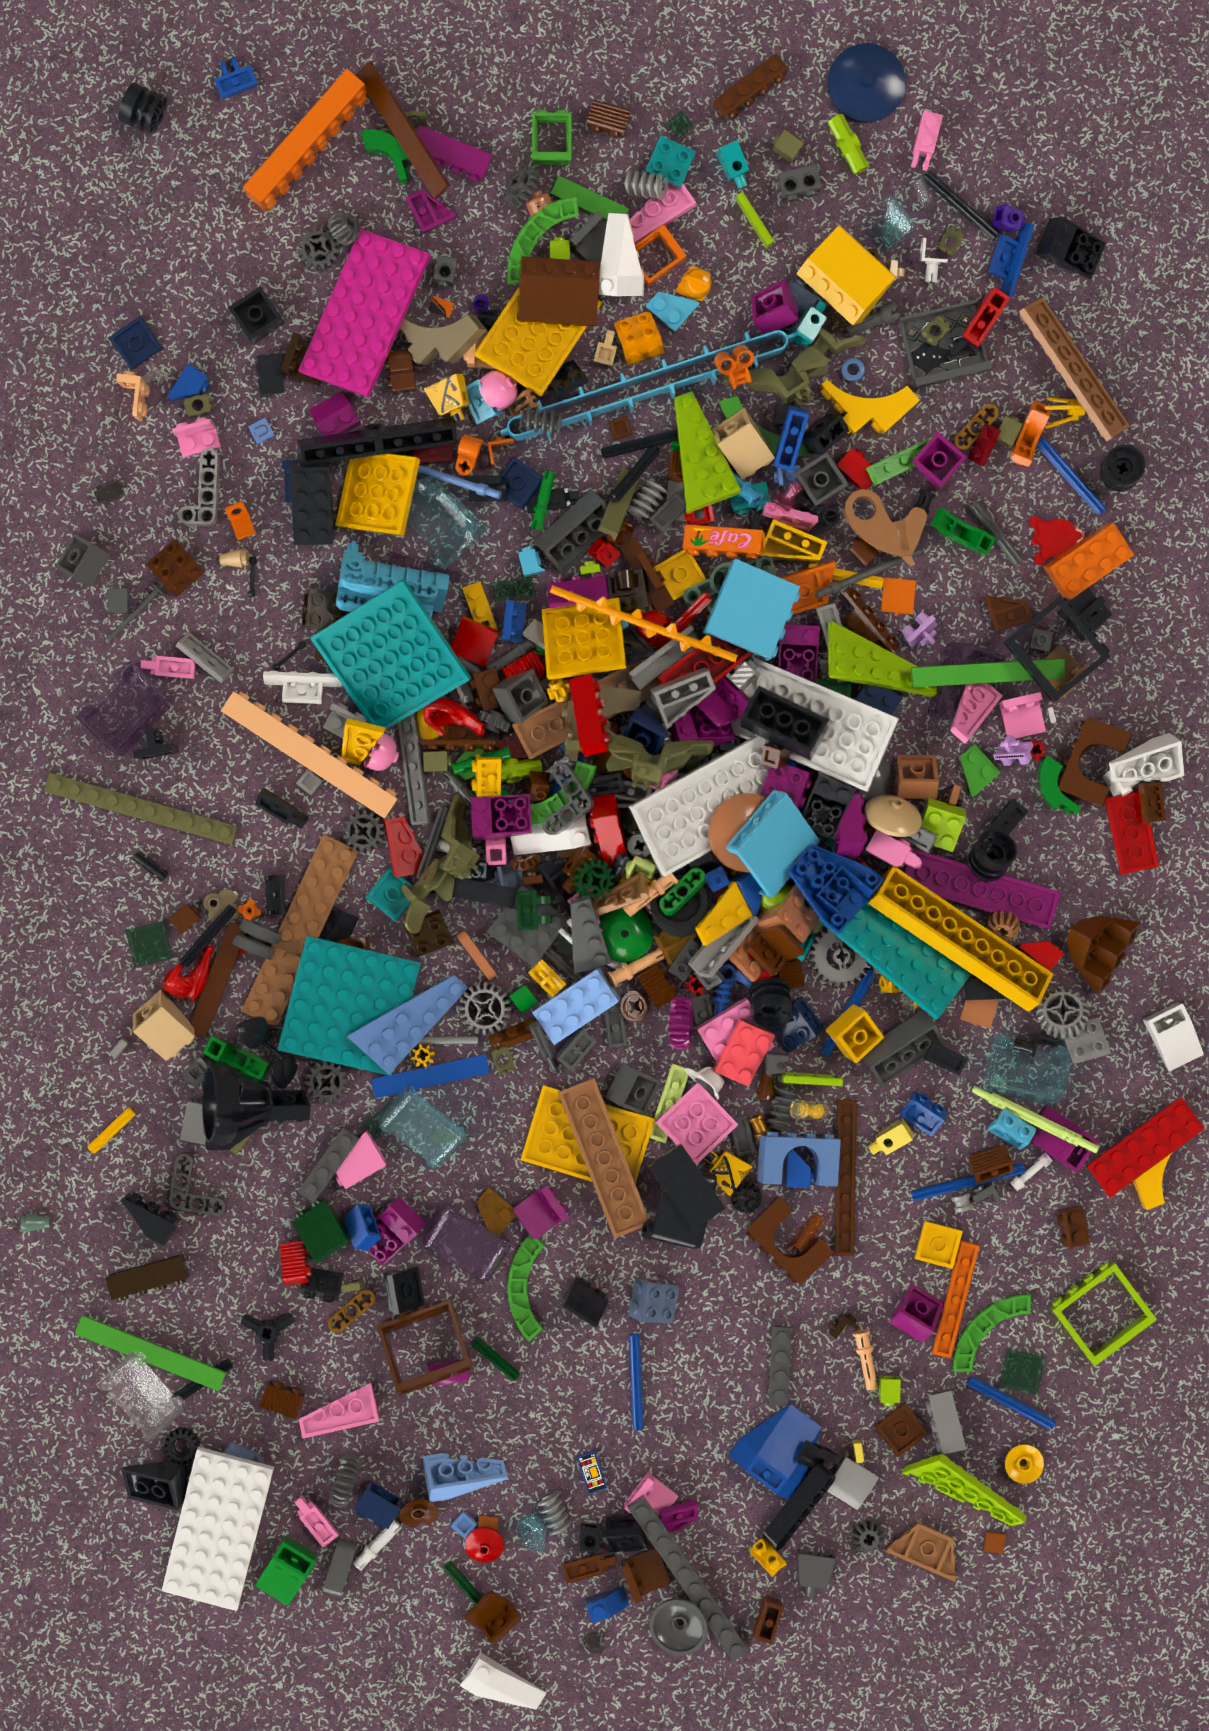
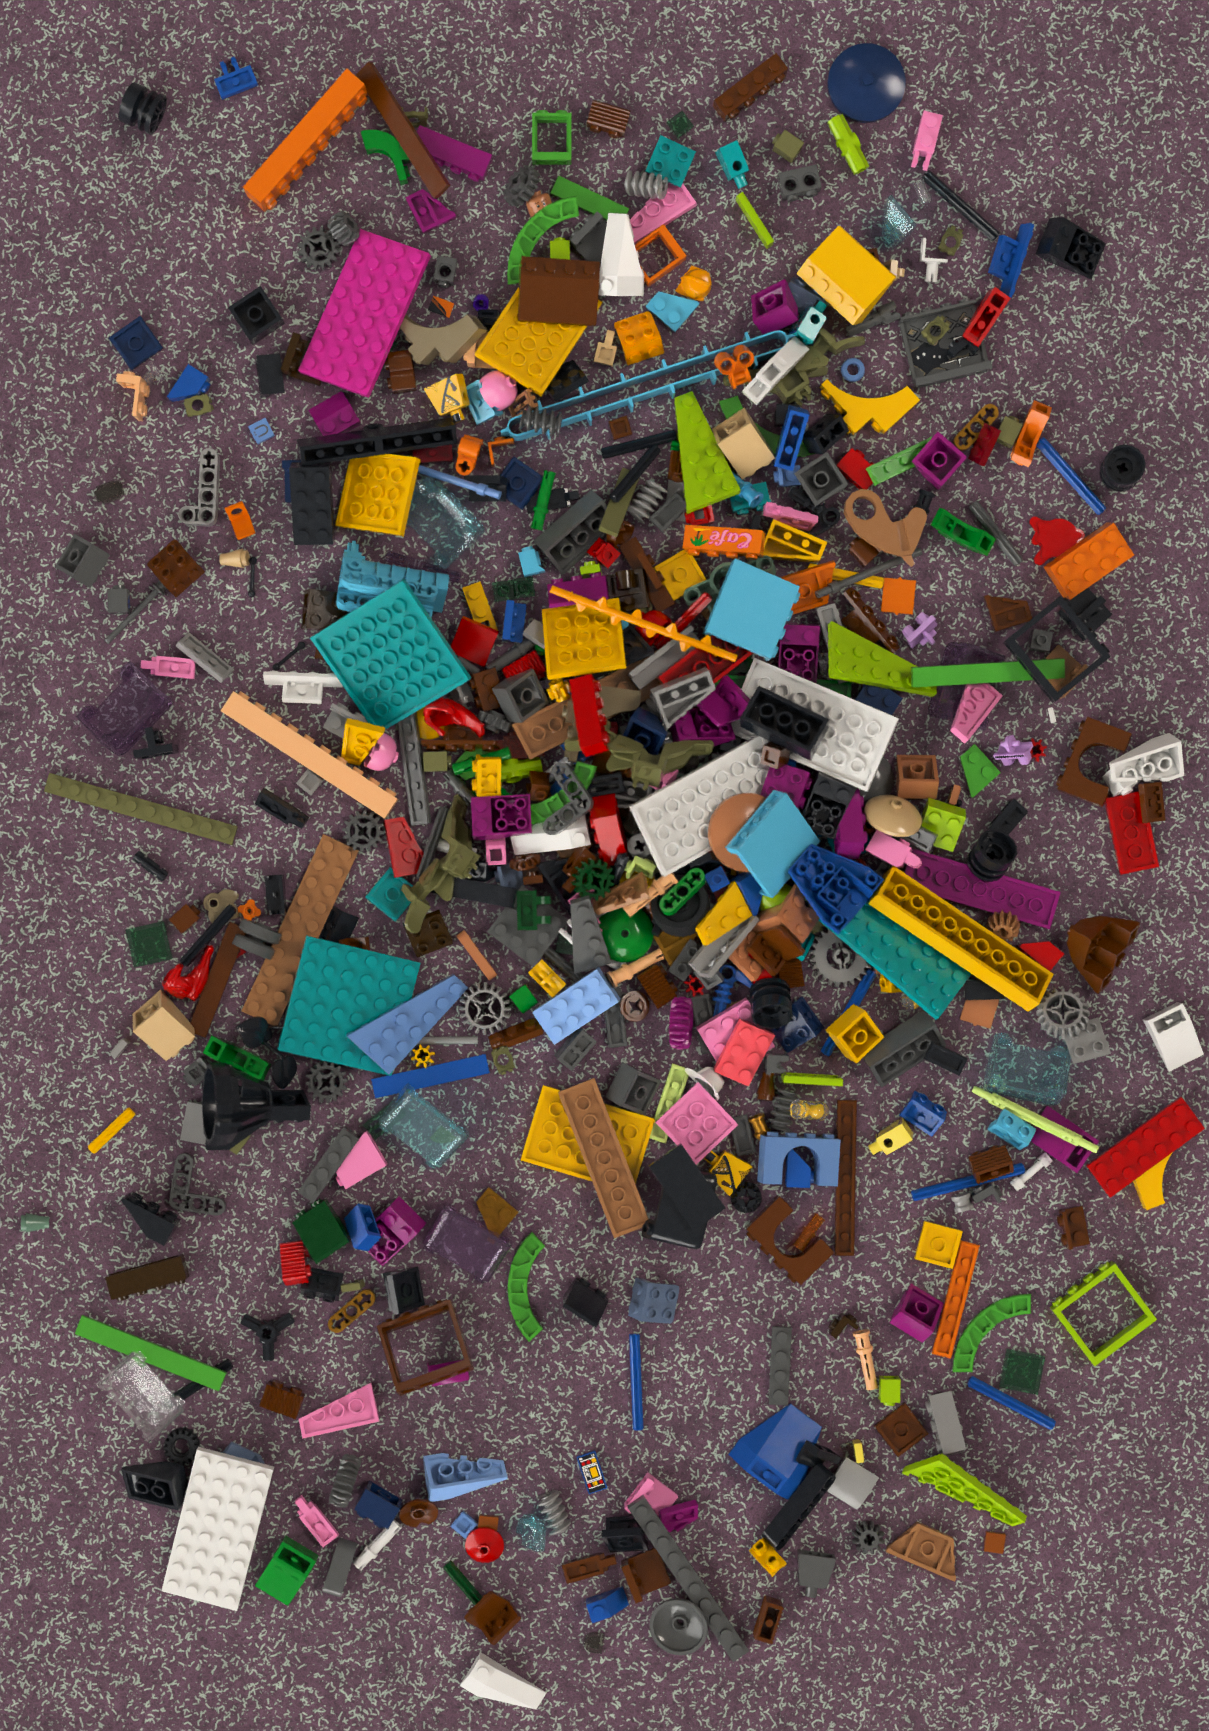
(196, 436): bright pink bracket -> none
(495, 1359): dark green axle -> none
(540, 1212): magenta bracket -> none
(543, 1044): dark grey axle -> none
(589, 1530): black brick -> none
(744, 674): light grey brick -> none
(775, 370): none -> white slope
(786, 499): clear pink bracket -> none
(1008, 218): dark purple brick -> none
(1023, 715): bright pink bracket -> none
(1030, 1047): black bracket -> none
(1031, 1470): yellow dish -> none
(1048, 786): green arch -> none
(1073, 408): yellow plant -> none
(1074, 369): medium nougat plate -> none

